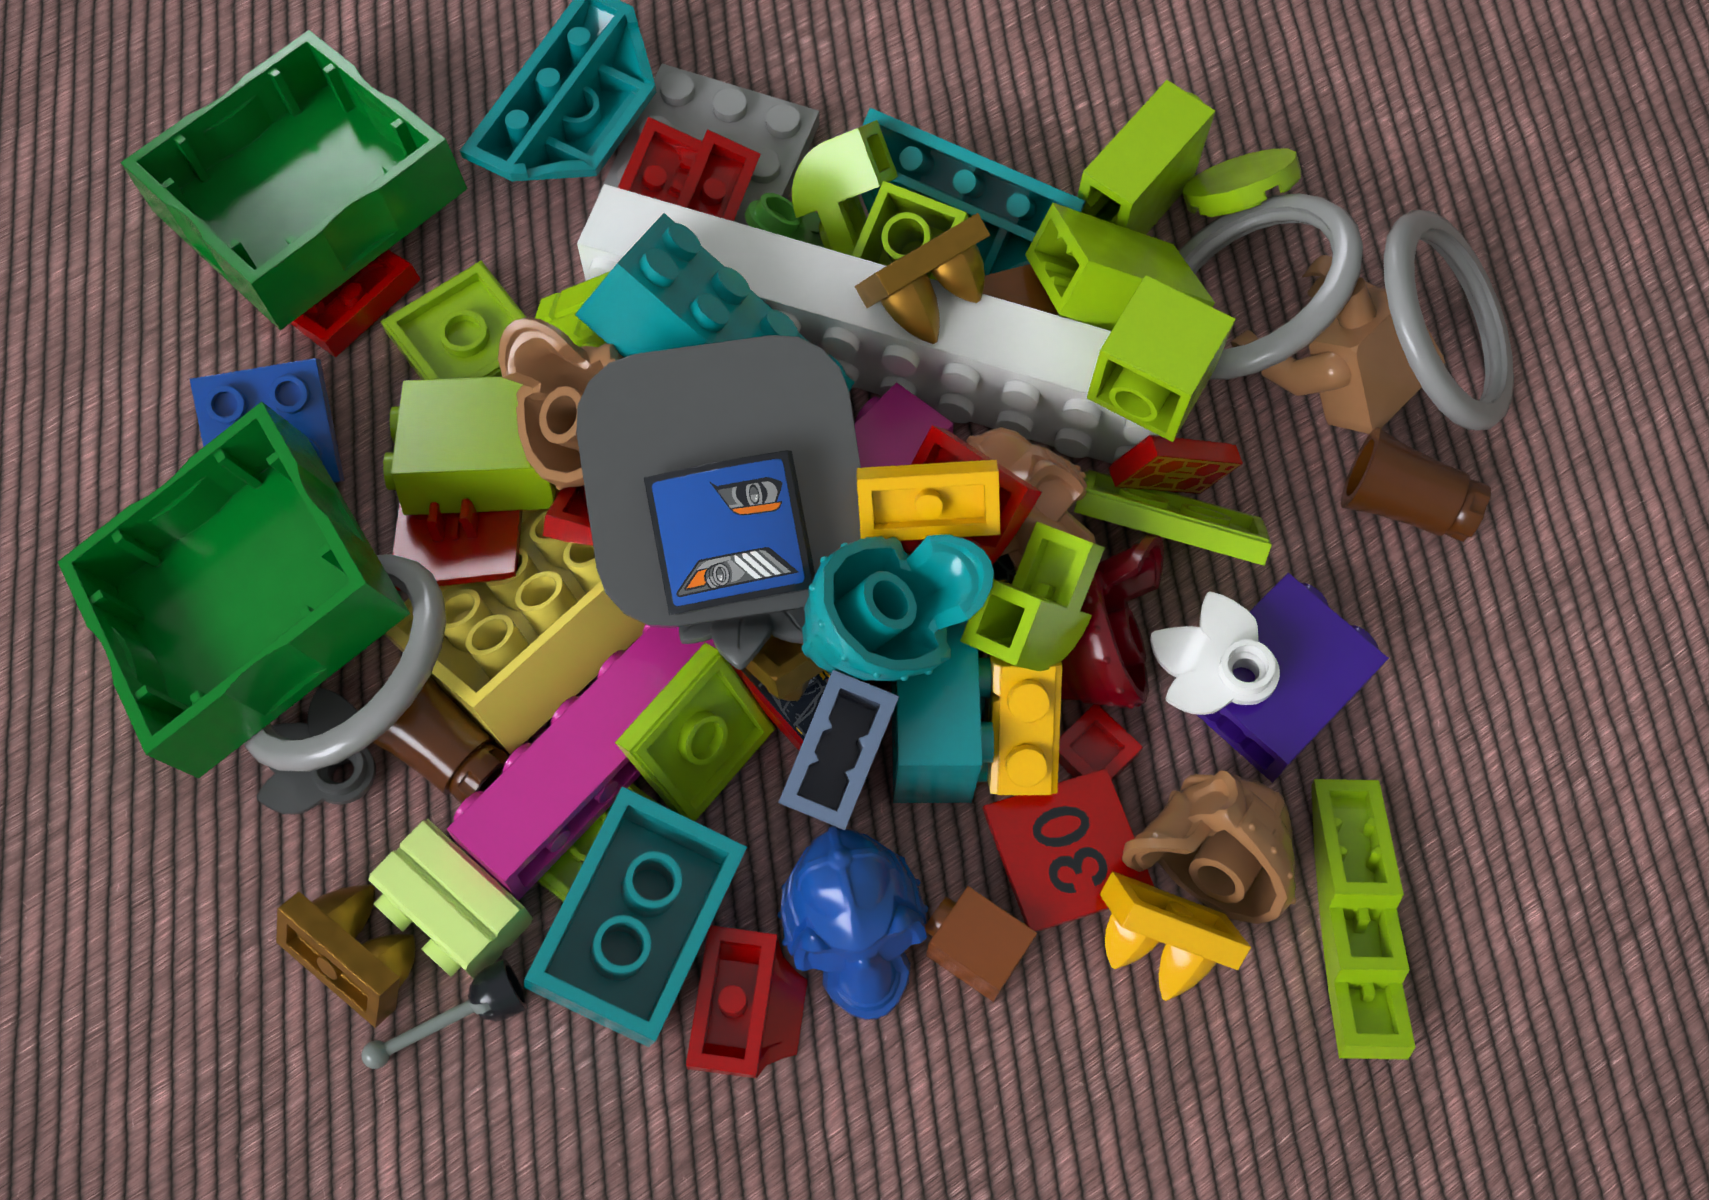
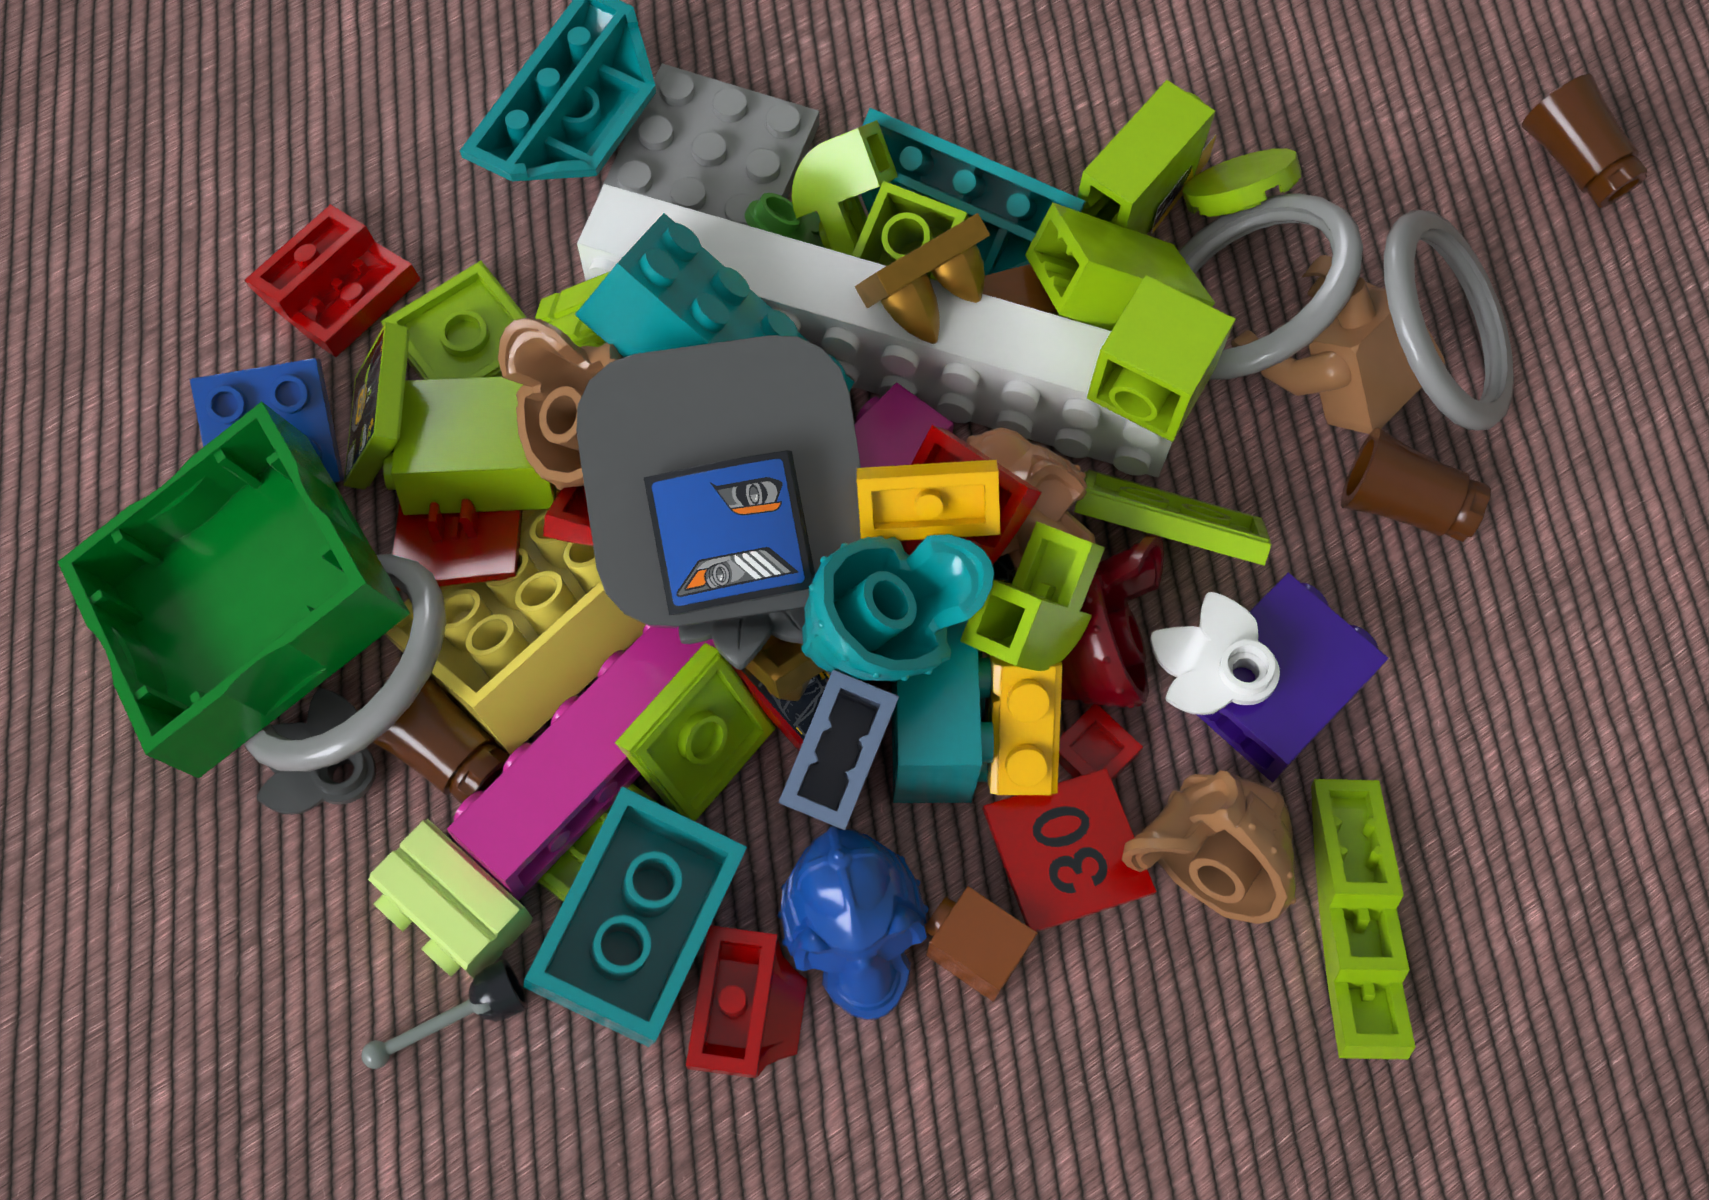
(296, 177): green tile -> none
(324, 942): pearl gold tile -> none
(377, 406): none -> lime tile
(688, 171): red slope -> none
(1174, 465): red tile -> none
(1176, 193): none -> sticker
(1191, 933): yellow tile -> none
(1587, 140): none -> reddish brown plant

